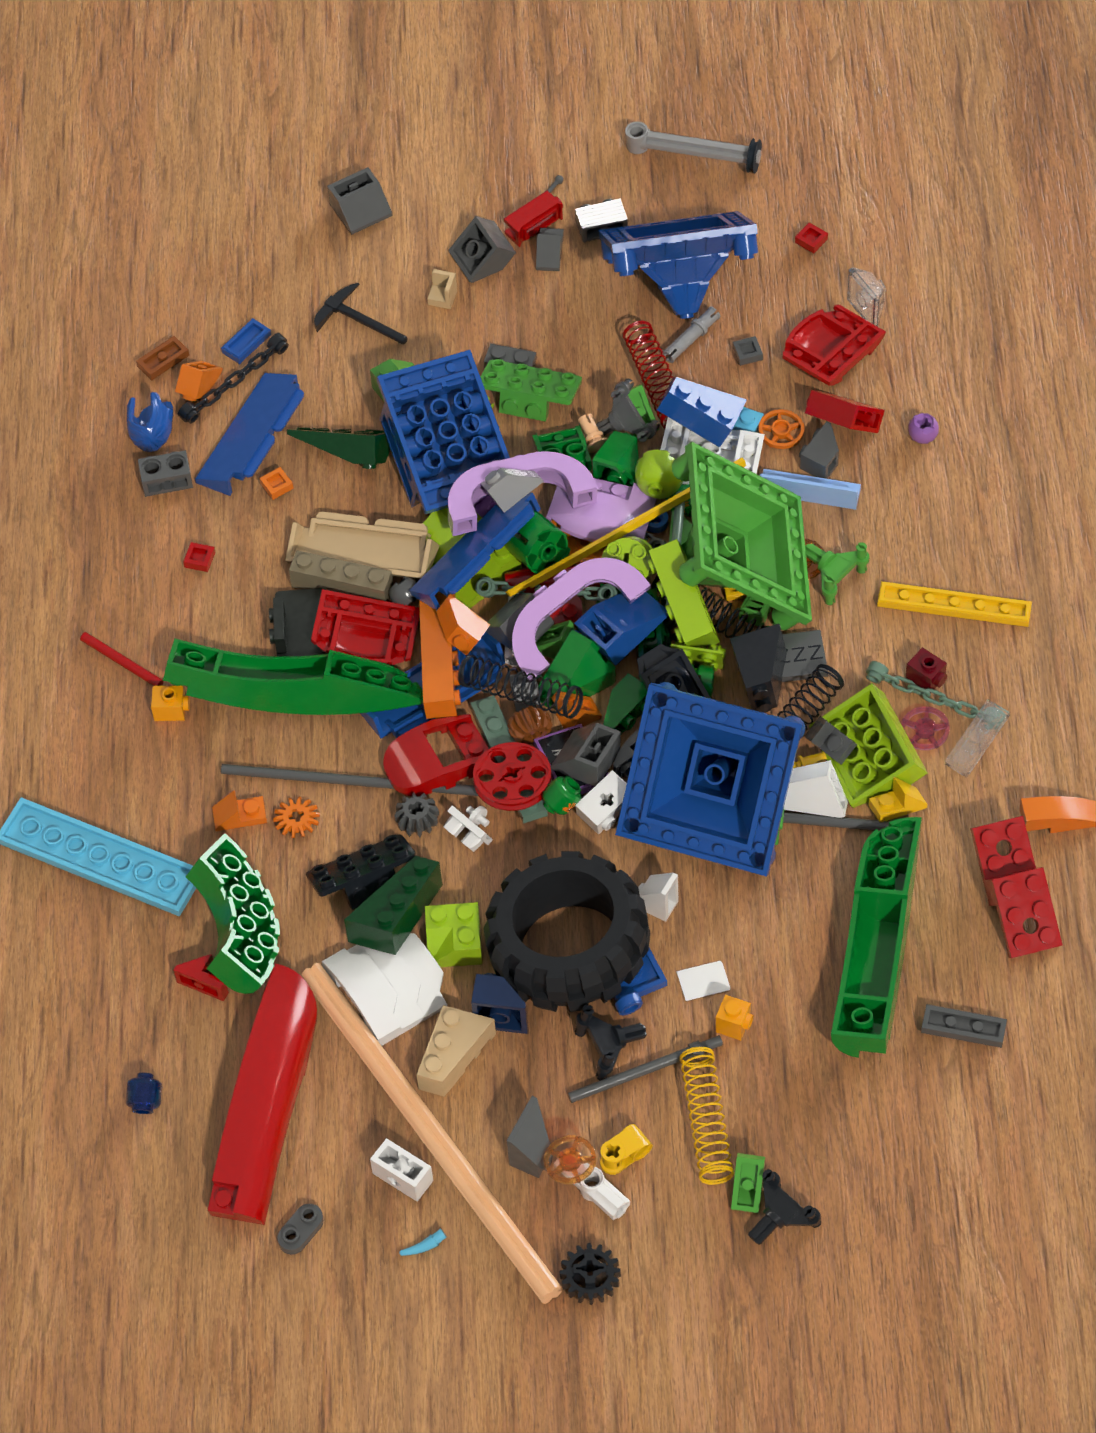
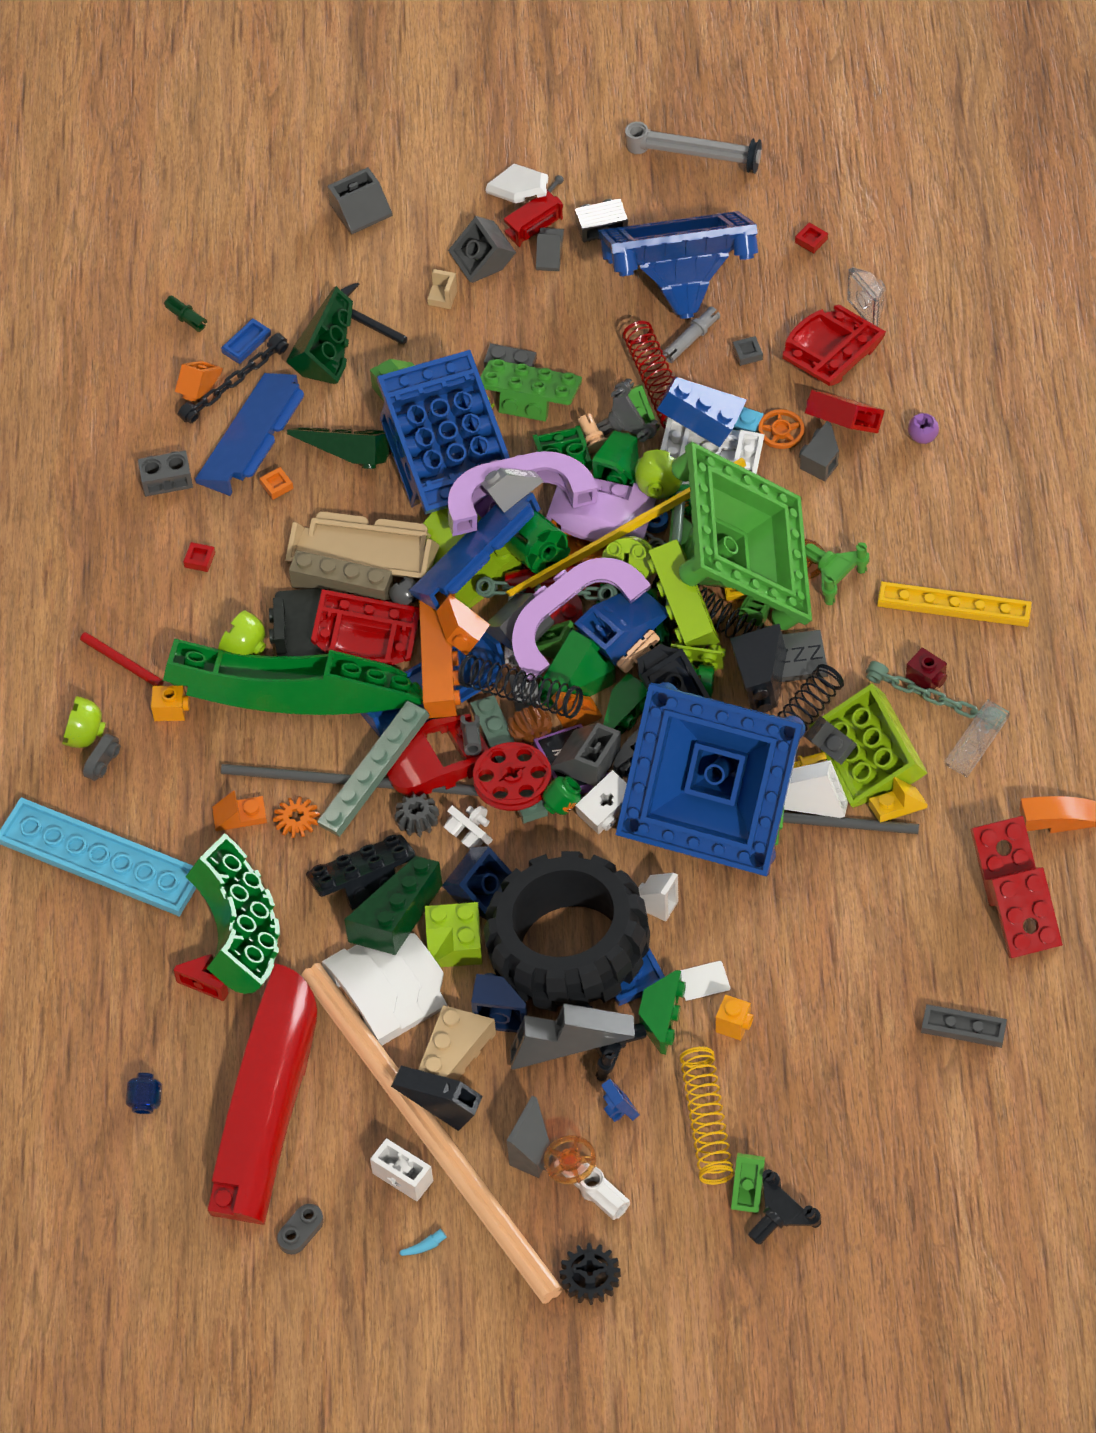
(83, 724): none -> lime cylinder
(101, 756): none -> dark grey plate
(152, 426): blue hair -> none
(162, 358): dark orange plate -> none
(185, 313): none -> dark green axle
(245, 636): none -> lime cylinder
(323, 343): none -> dark green wedge
(373, 768): none -> sand green plate
(439, 1095): none -> black slope
(471, 735): none -> dark grey bar
(477, 878): none -> dark blue slope
(518, 183): none -> white tile
(573, 1032): none -> dark grey slope
(618, 1102): none -> blue plate
(624, 1150): yellow piece -> none
(628, 1004): blue tile -> none
(637, 650): none -> light nougat axle
(642, 1070): dark grey bar -> none
(660, 1009): none -> green slope
(817, 489): light blue panel -> none
(877, 938): green slope -> none
(926, 727): clear pink wheel -> none

